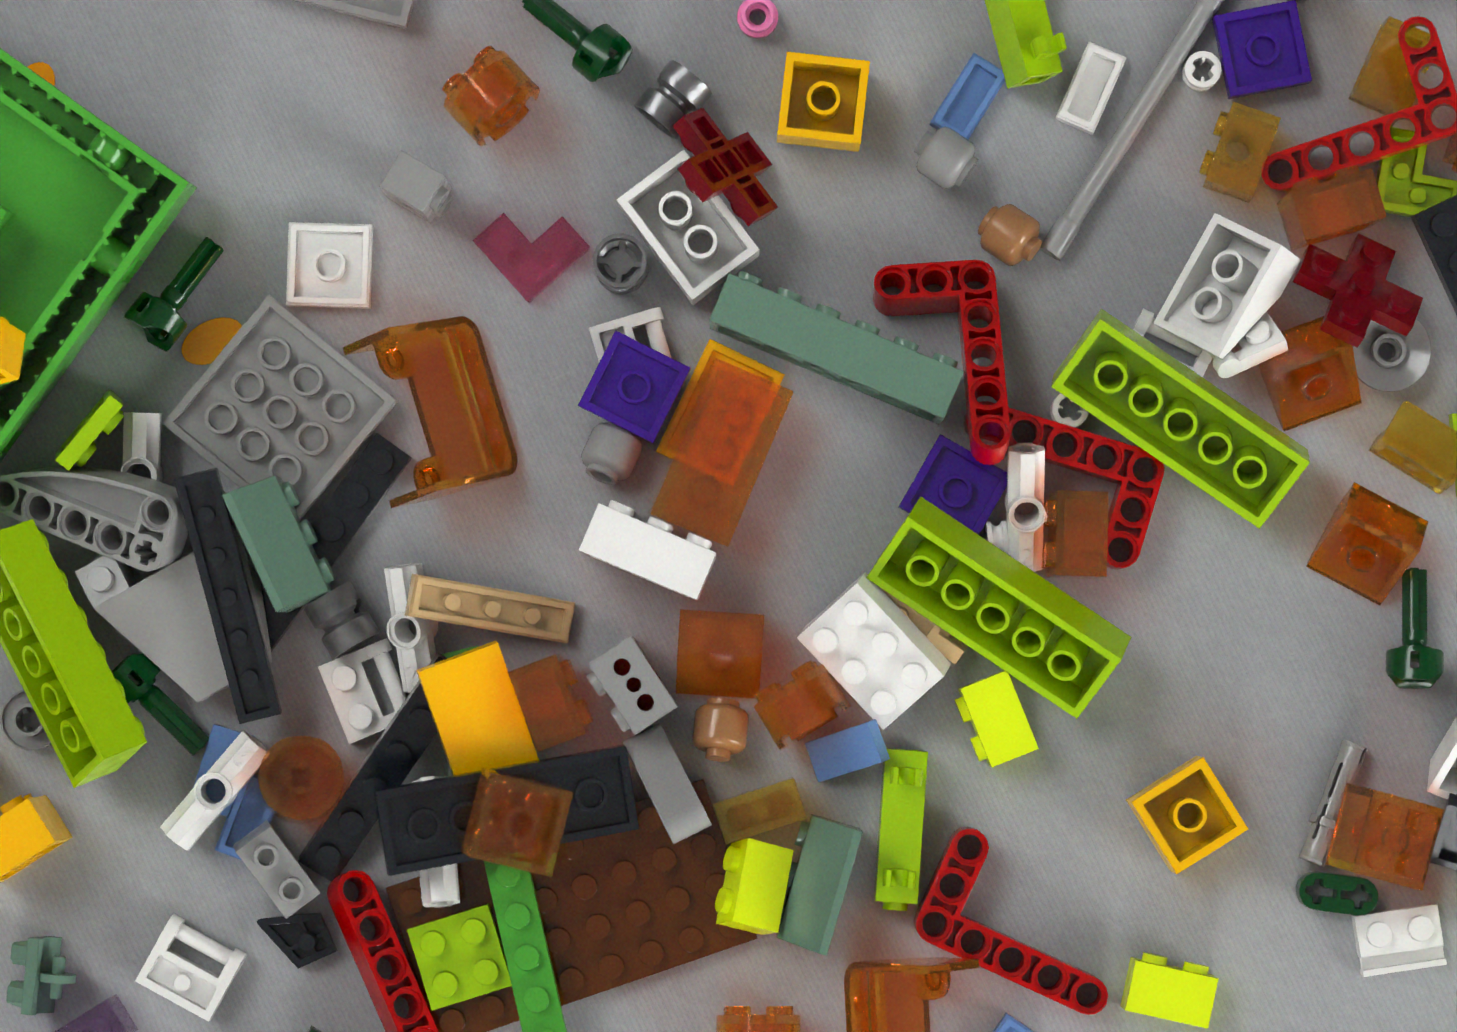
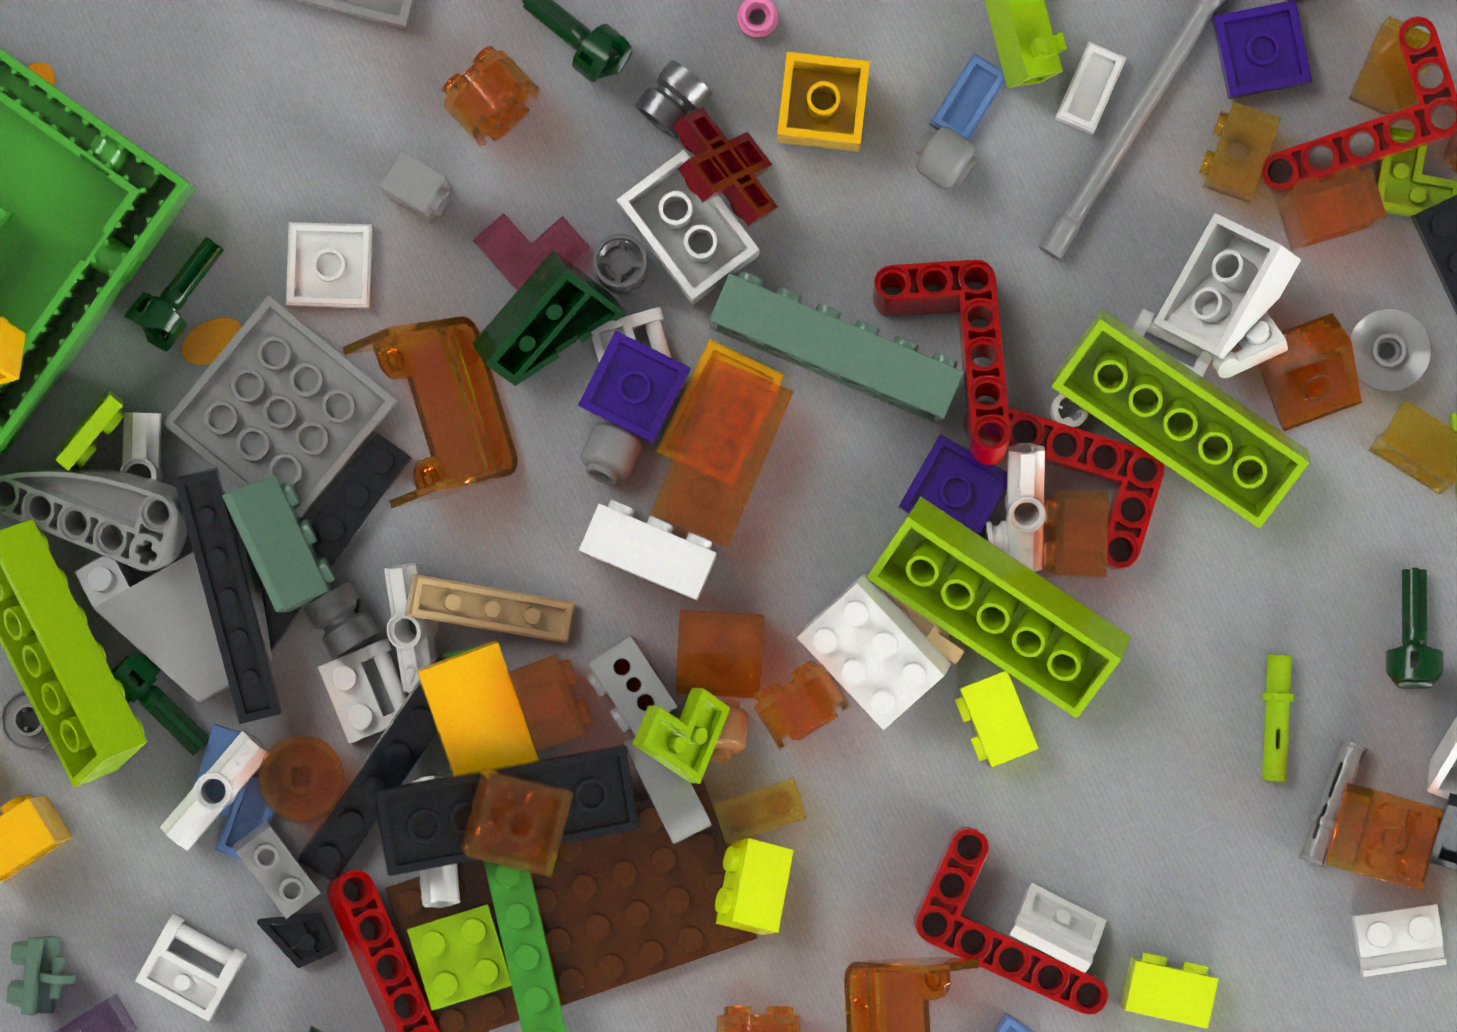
(545, 318): none -> dark green wedge
(685, 742): none -> lime plate
(818, 882): sand green slope -> none
(847, 750): medium blue tile -> none
(900, 828): lime brick -> none
(1010, 234): medium nougat head -> none
(1058, 927): none -> white plate
(1187, 814): yellow brick -> none
(1214, 73): white bush -> none
(1277, 717): none -> lime pin
(1335, 902): dark green beam -> none
(1357, 290): dark red plate -> none
(1368, 544): clear orange slope -> none

